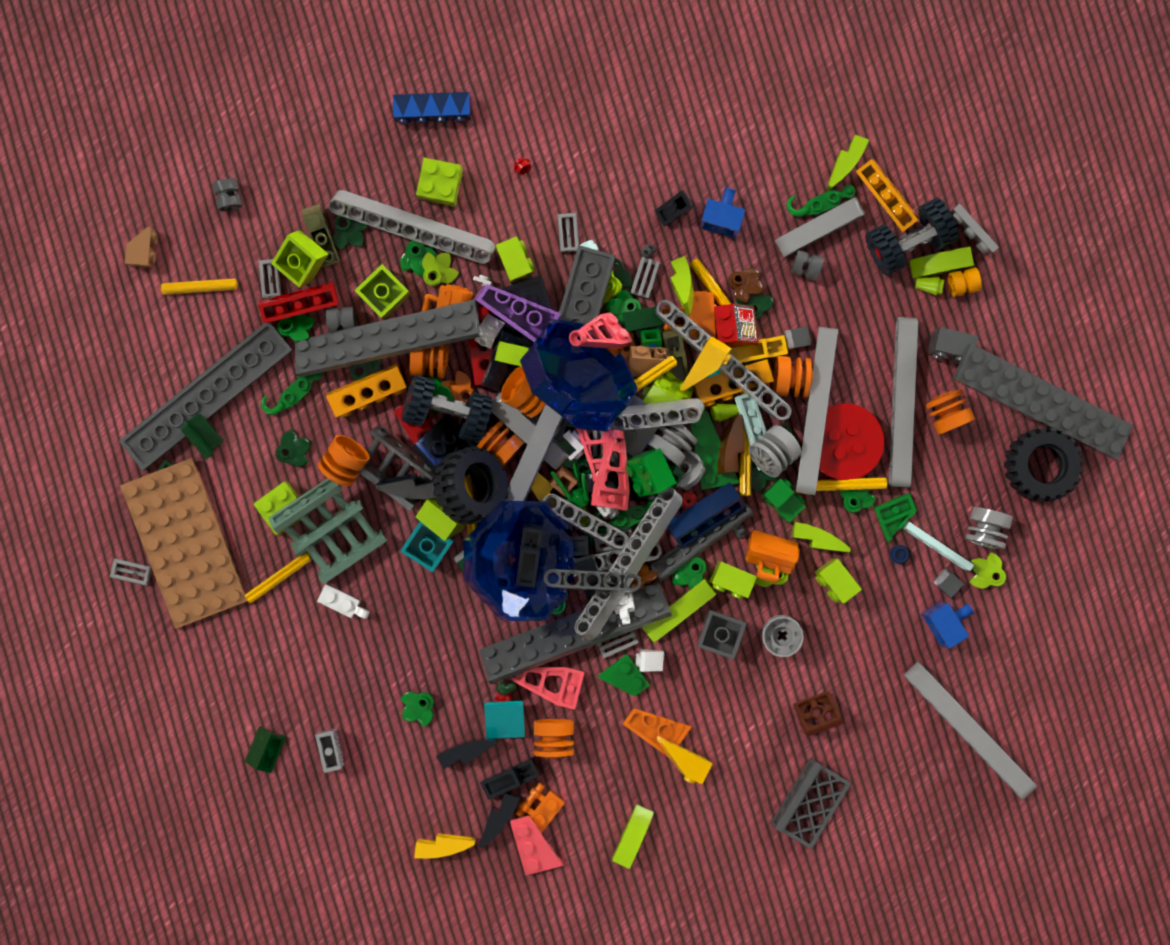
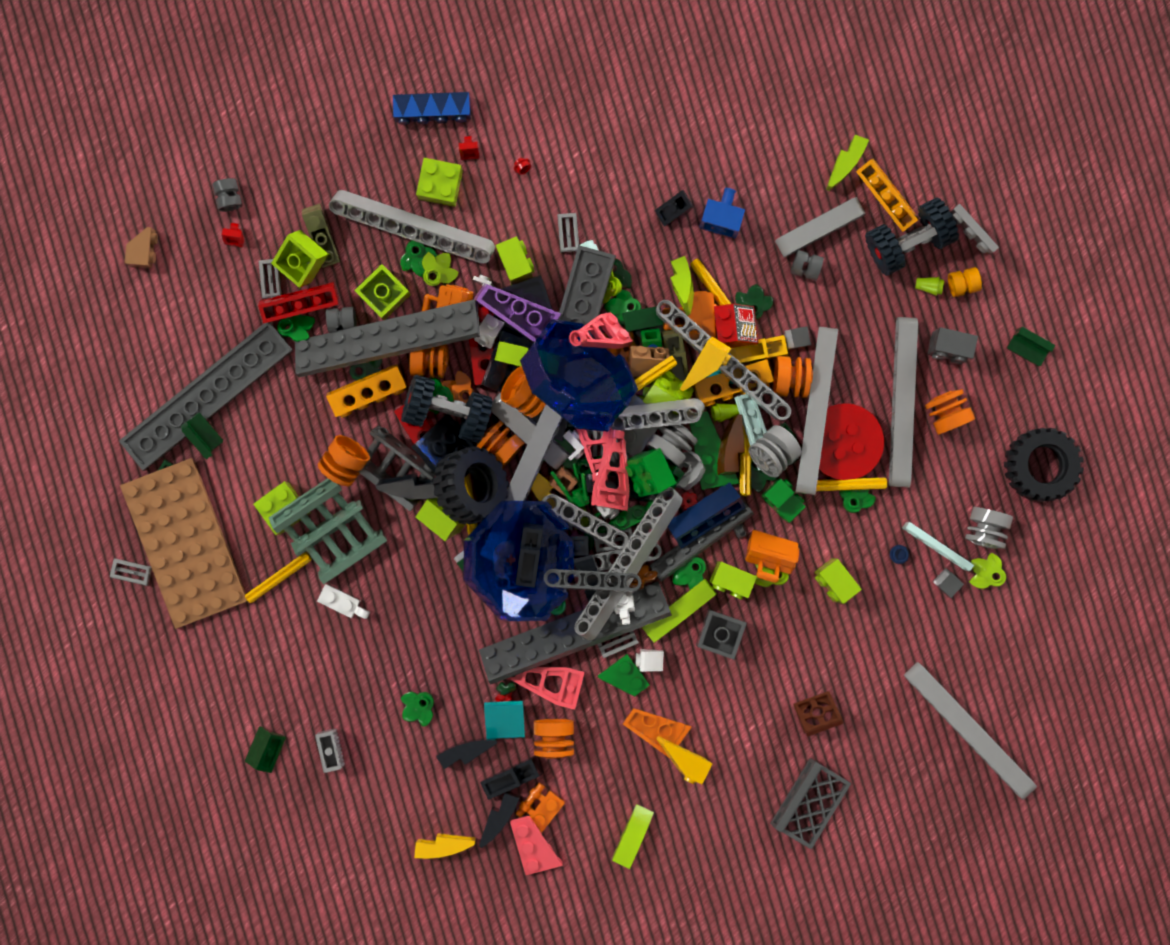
(199, 286): yellow axle -> none
(233, 236): none -> red tile
(292, 394): green piece -> none
(295, 446): dark green plate -> none
(349, 234): dark green plate -> none
(426, 547): teal brick -> none
(469, 149): none -> red tile
(648, 251): dark grey rock -> none
(649, 262): light grey tile -> none
(748, 286): reddish brown plate -> none
(782, 647): light grey wheel -> none
(818, 537): lime slope -> none
(821, 202): green piece -> none
(894, 514): green wing -> none
(941, 262): lime slope -> none
(946, 623): blue brick -> none
(1030, 346): none -> dark green panel
(1042, 401): dark grey plate -> none

